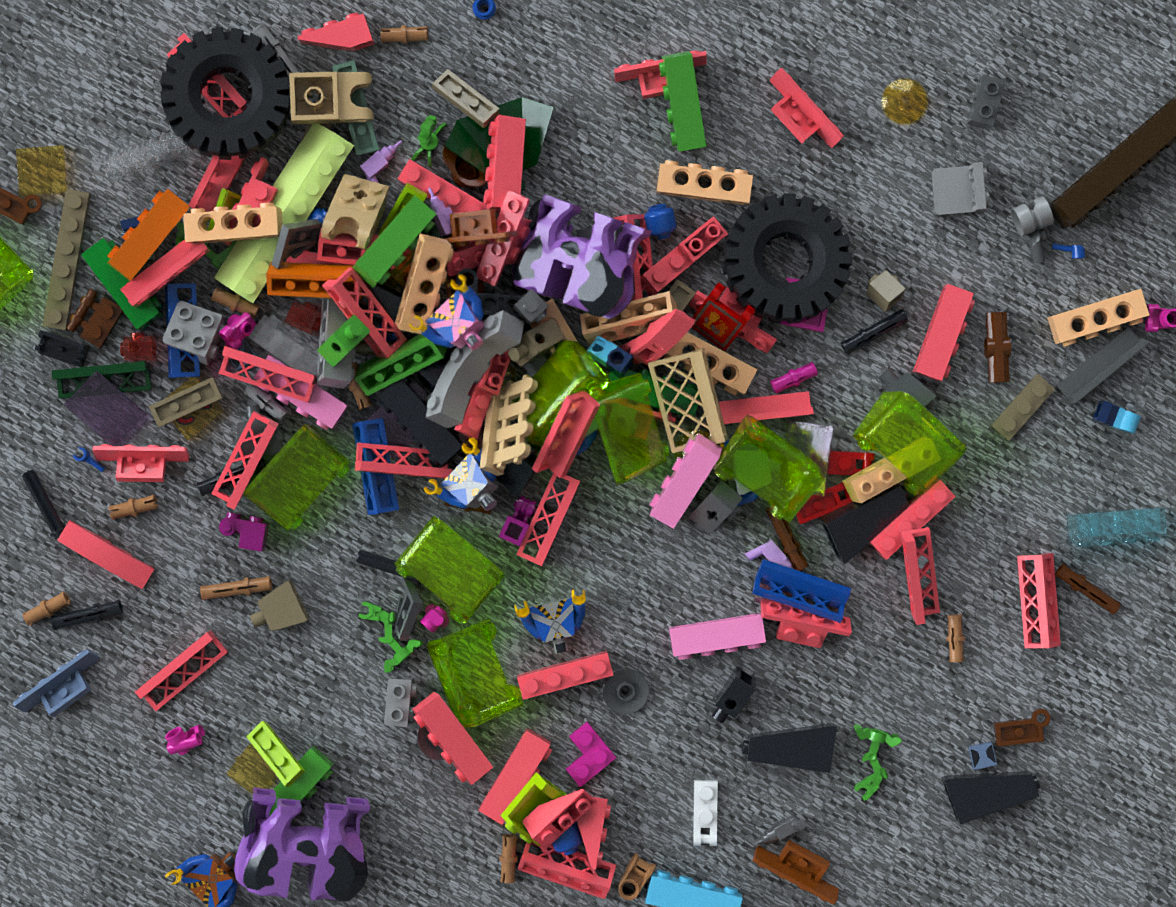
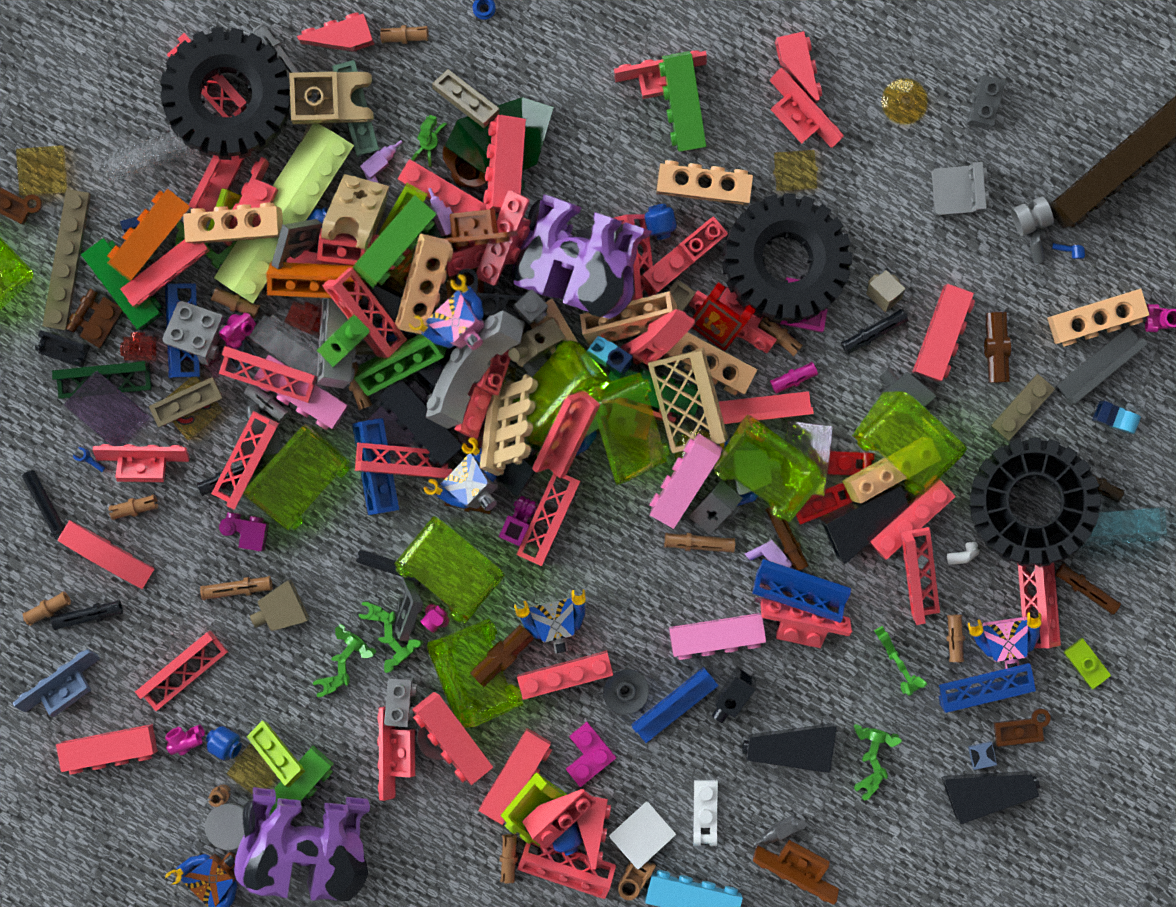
(107, 748): none -> coral brick
(219, 795): none -> medium nougat pin
(223, 743): none -> blue head
(225, 826): none -> light grey tile
(354, 643): none -> bright green piece
(395, 756): none -> coral bracket
(501, 655): none -> reddish brown piece
(642, 835): none -> white sticker
(674, 705): none -> blue fence
(708, 543): none -> medium nougat pin
(781, 335): none -> medium nougat pin
(795, 170): none -> clear yellow piece
(796, 61): none -> coral slope
(912, 683): none -> bright green piece
(964, 557): none -> white arm
(988, 691): none -> blue fence
(1007, 638): none -> torso
(1028, 543): none -> black tyre
(1087, 663): none -> lime plate
(1109, 490): none -> dark brown pin

